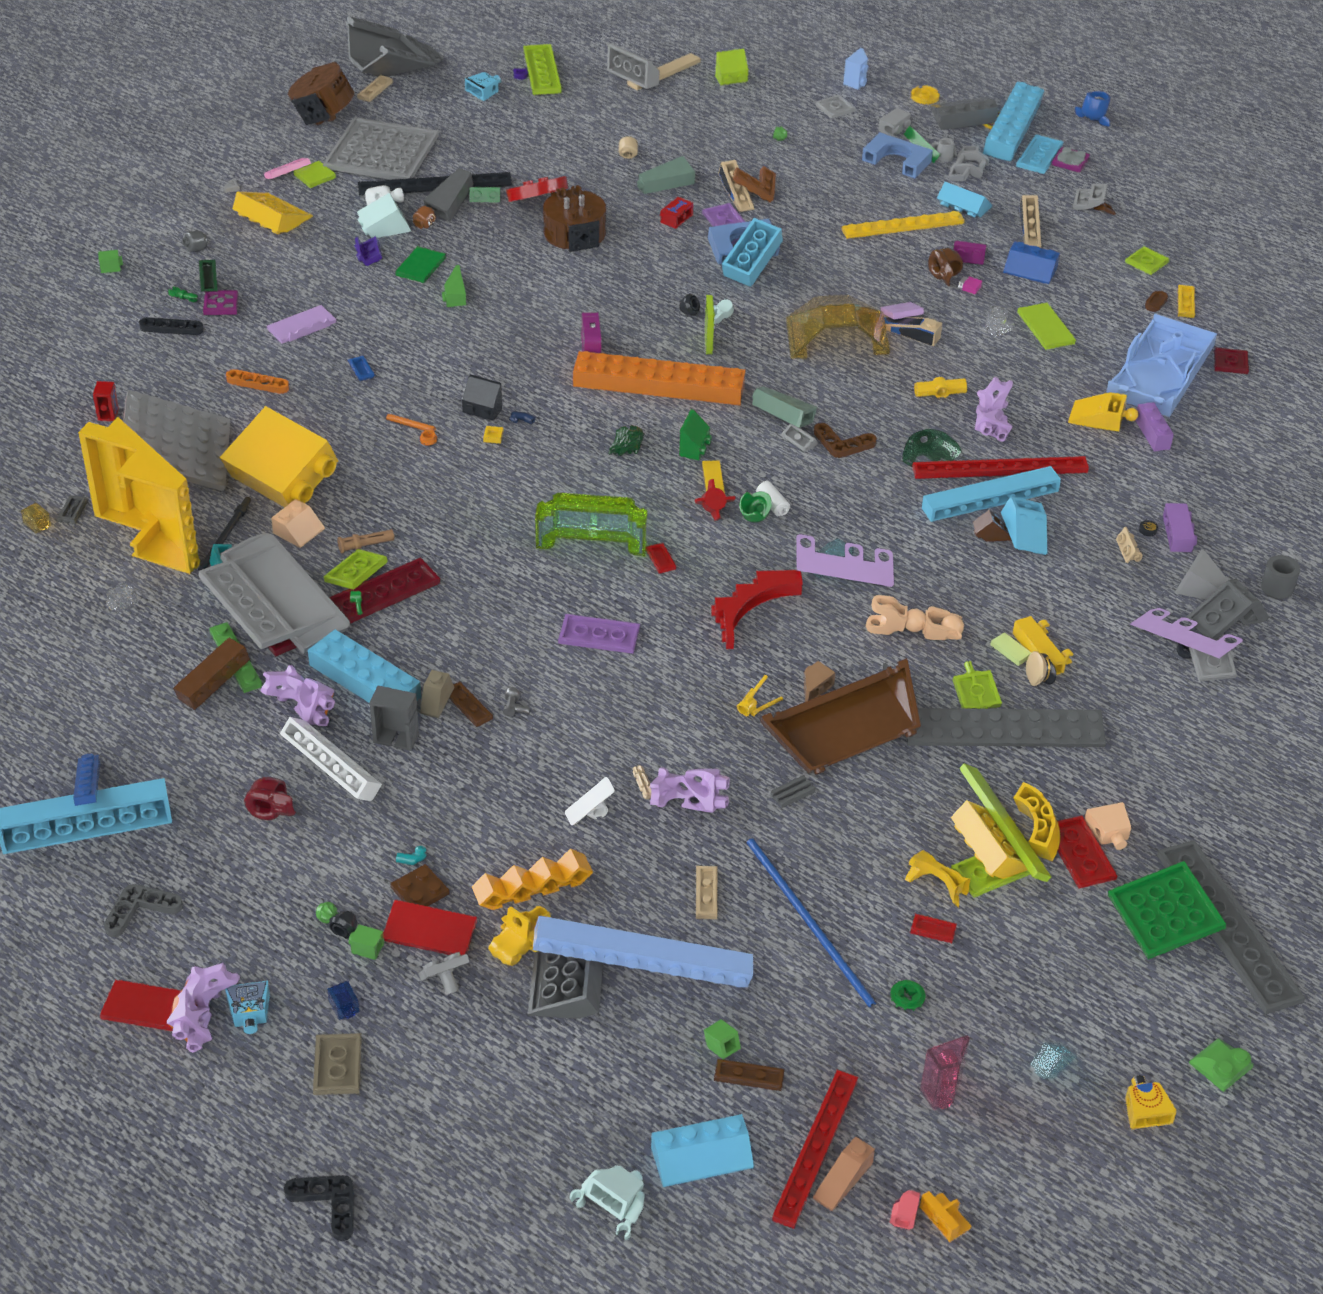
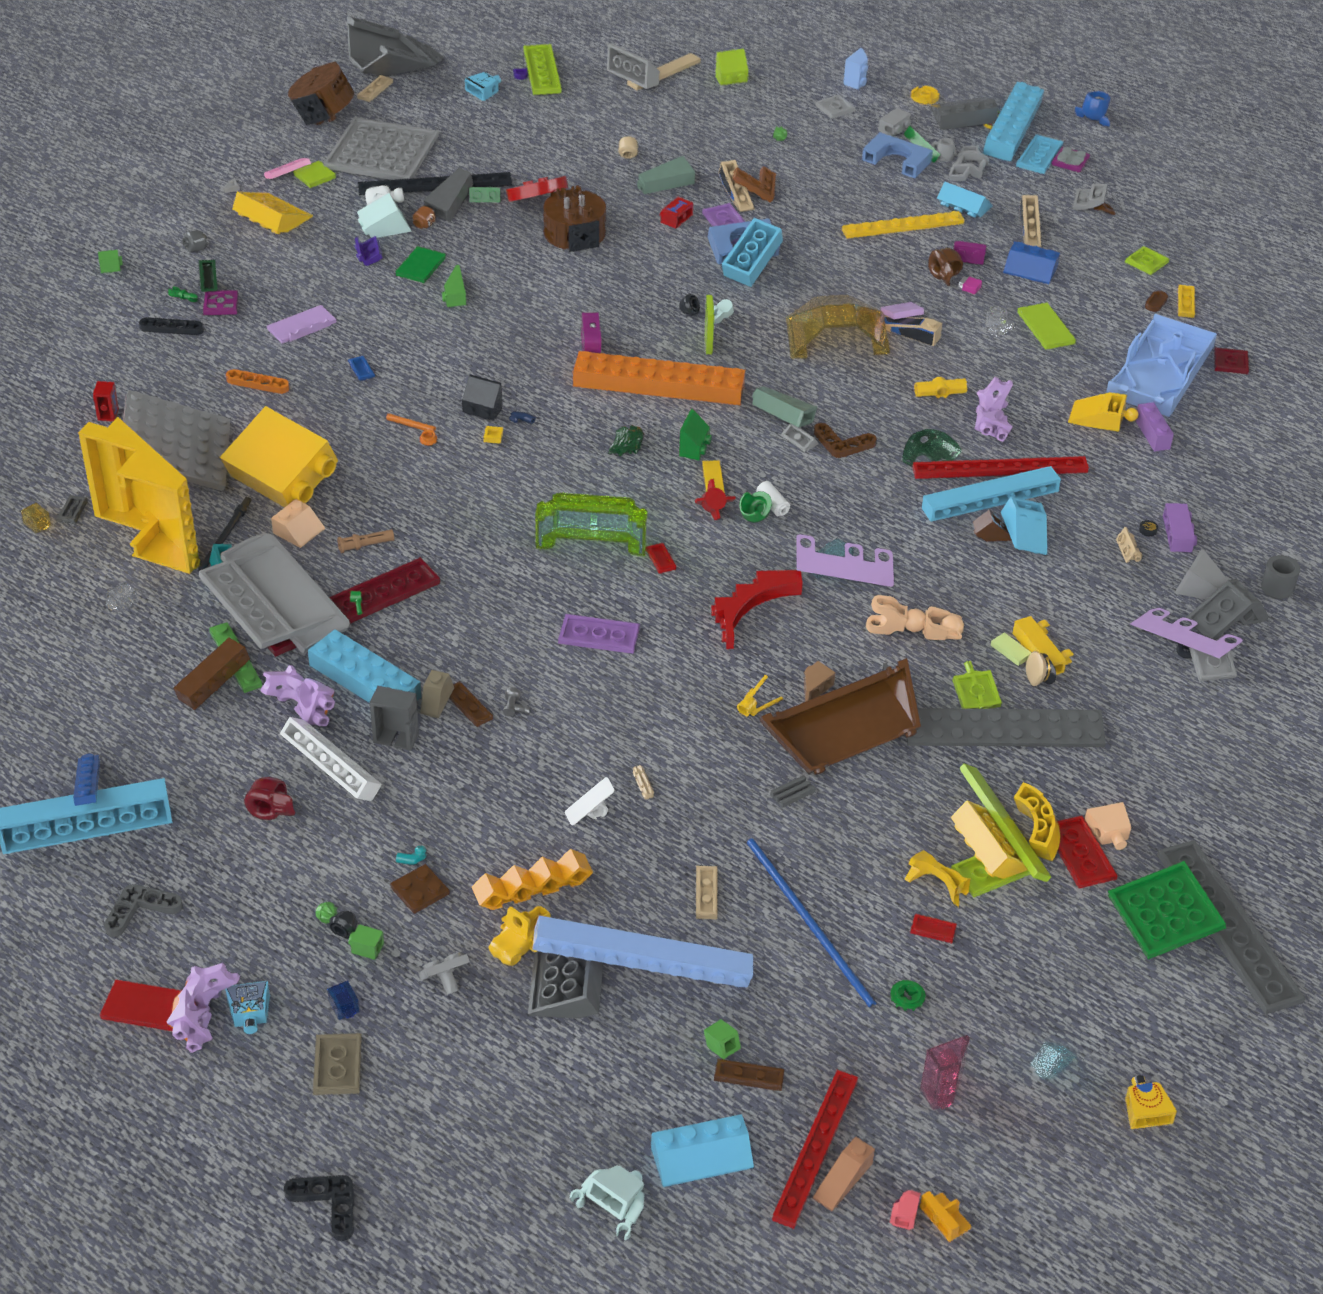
(355, 569): lime tile -> none
(429, 928): red tile -> none
(668, 787): lavender hips -> none
(1222, 1063): bright green slope -> none

